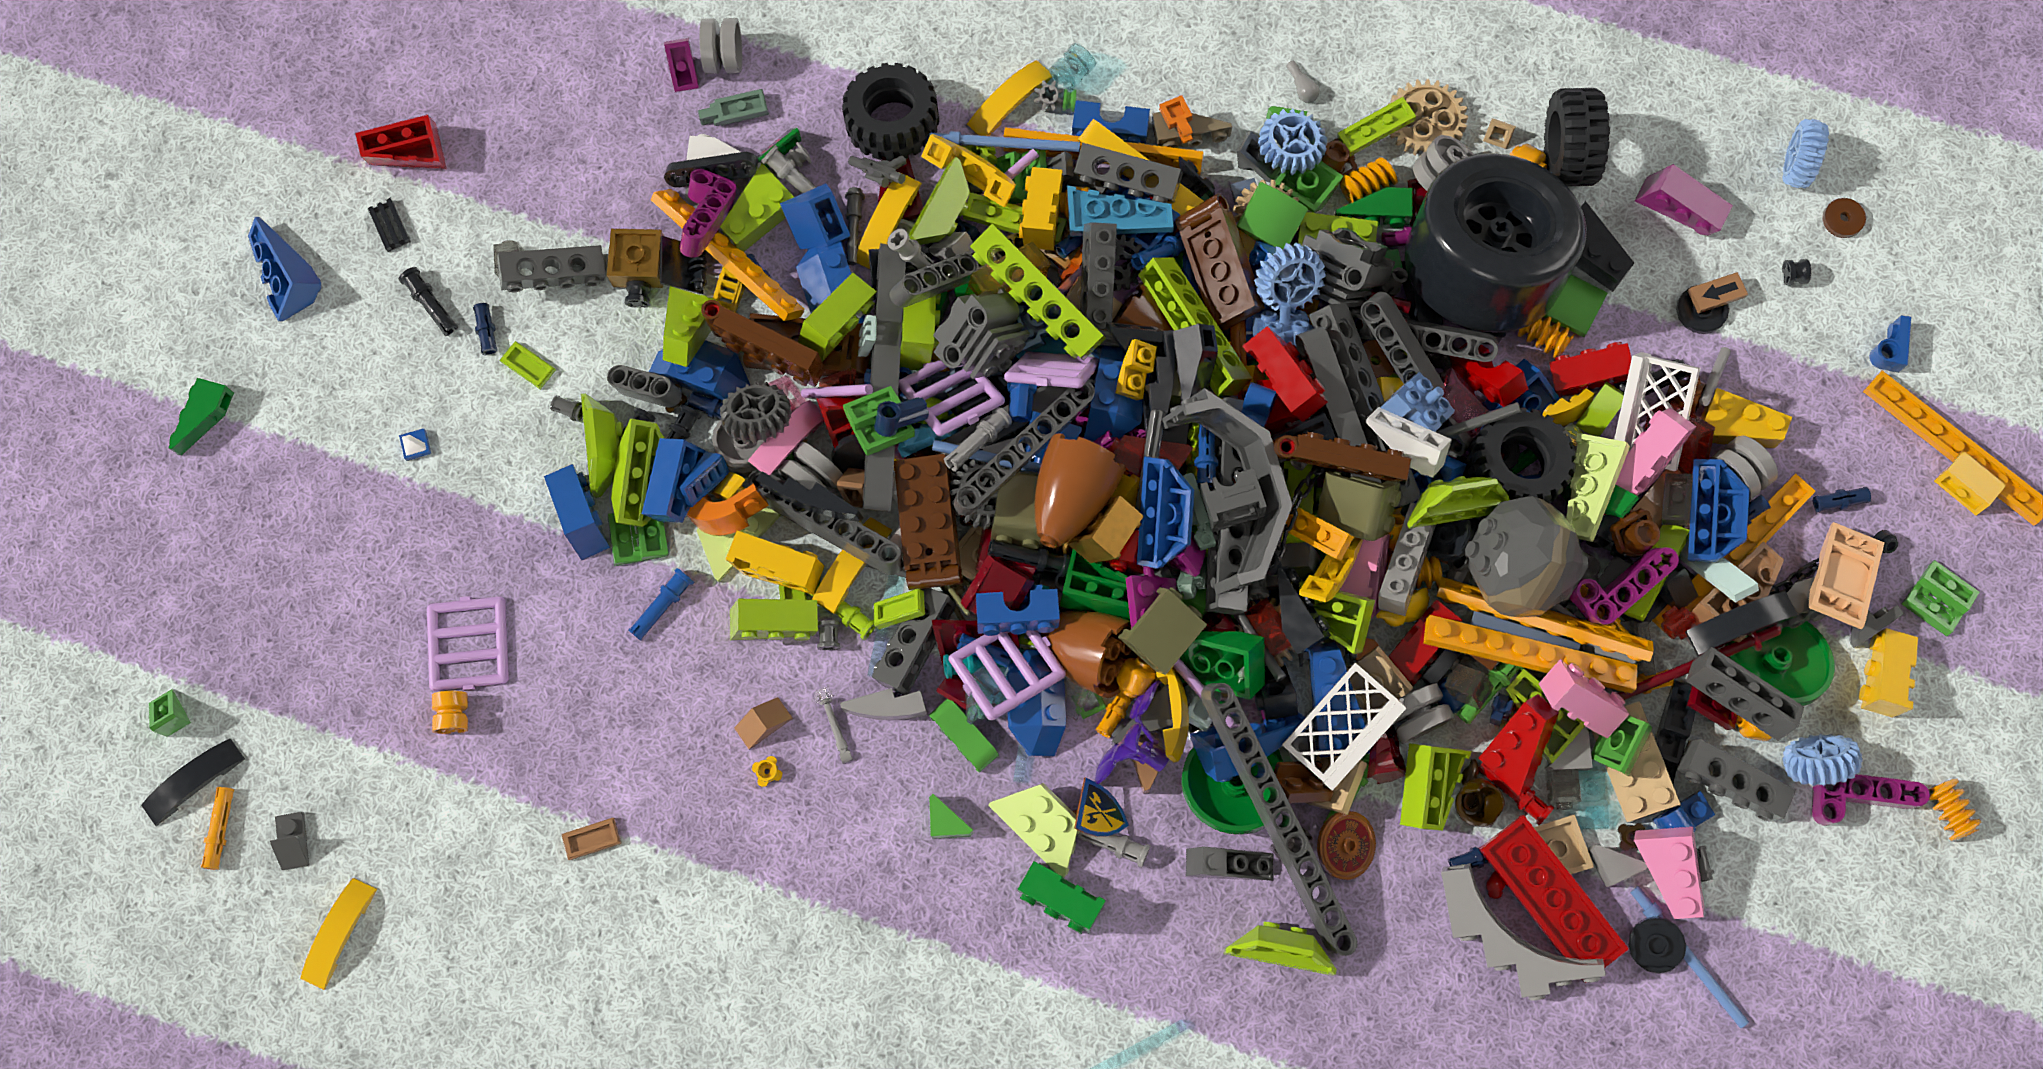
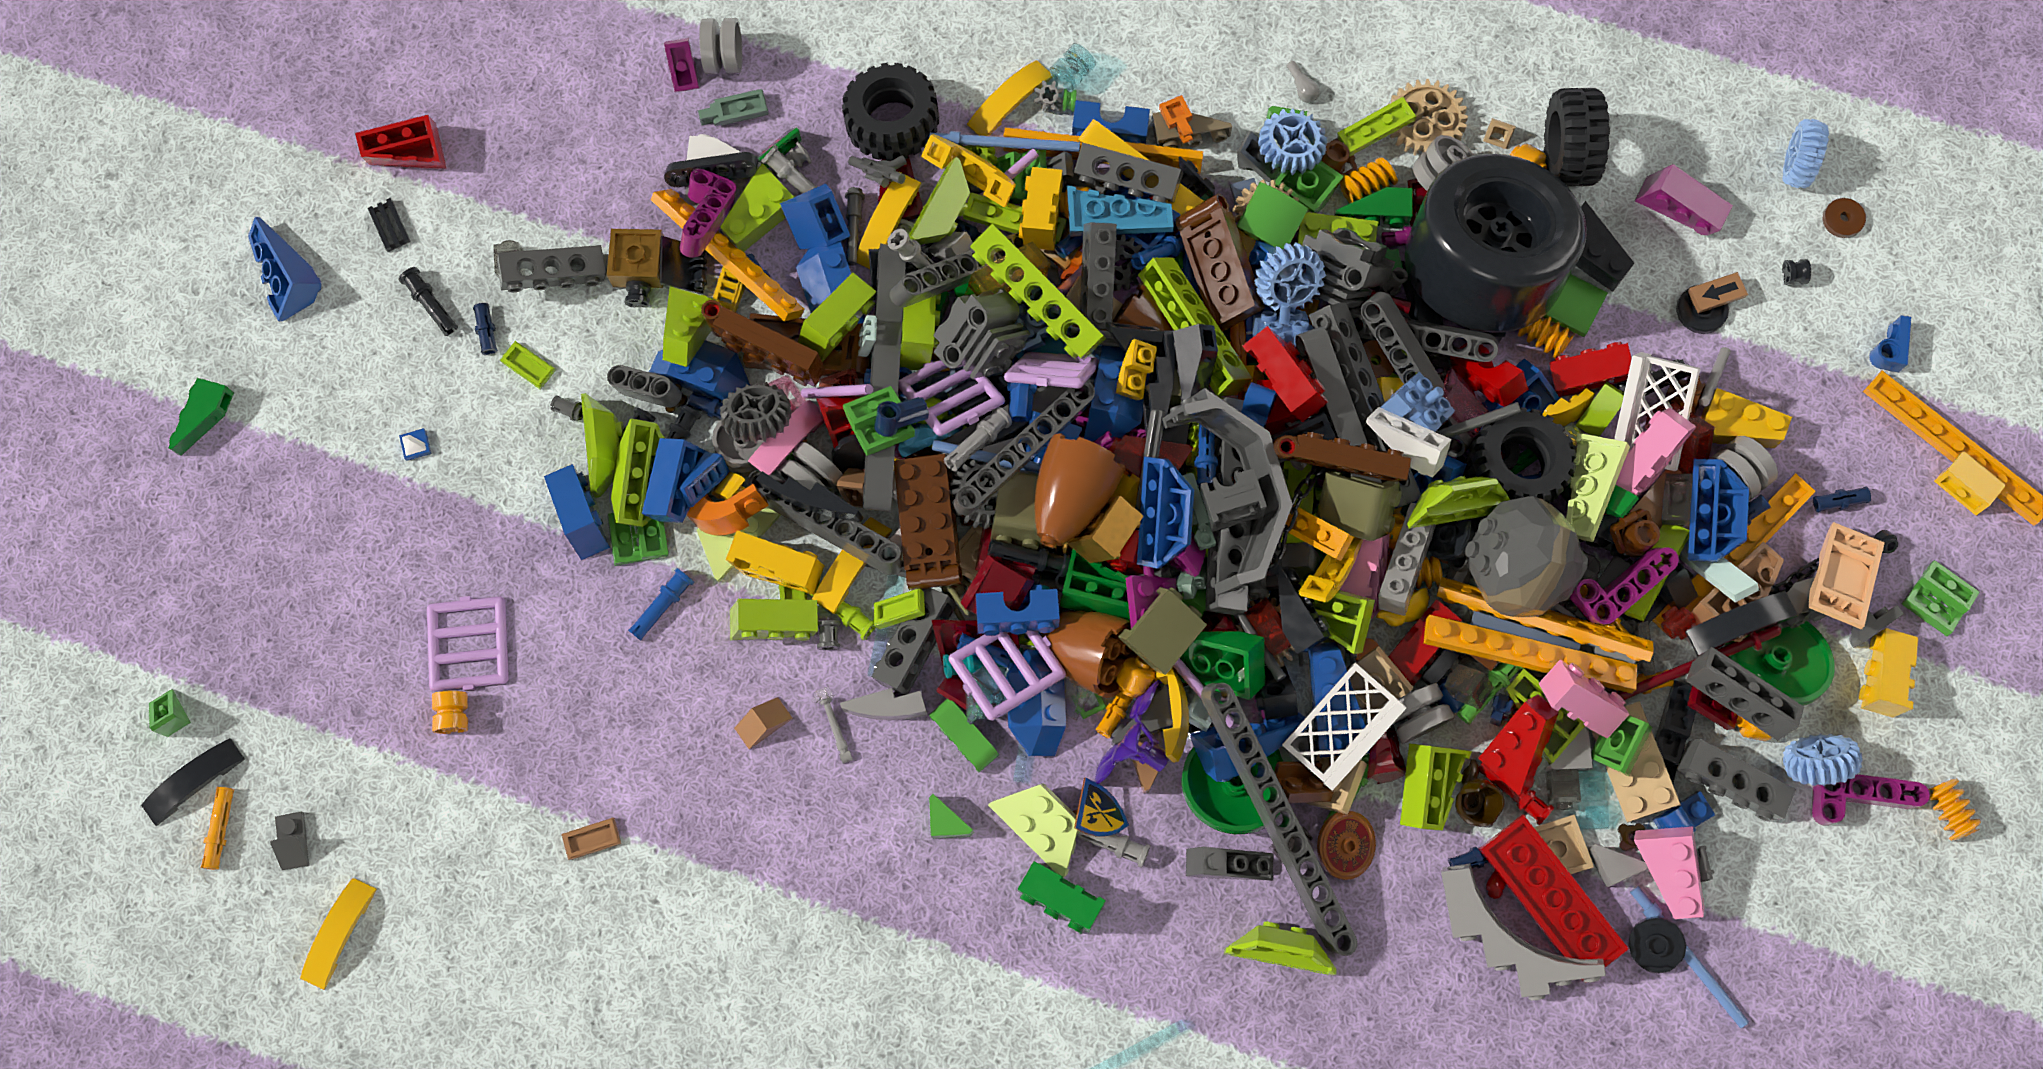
(760, 767): yellow plate -> none

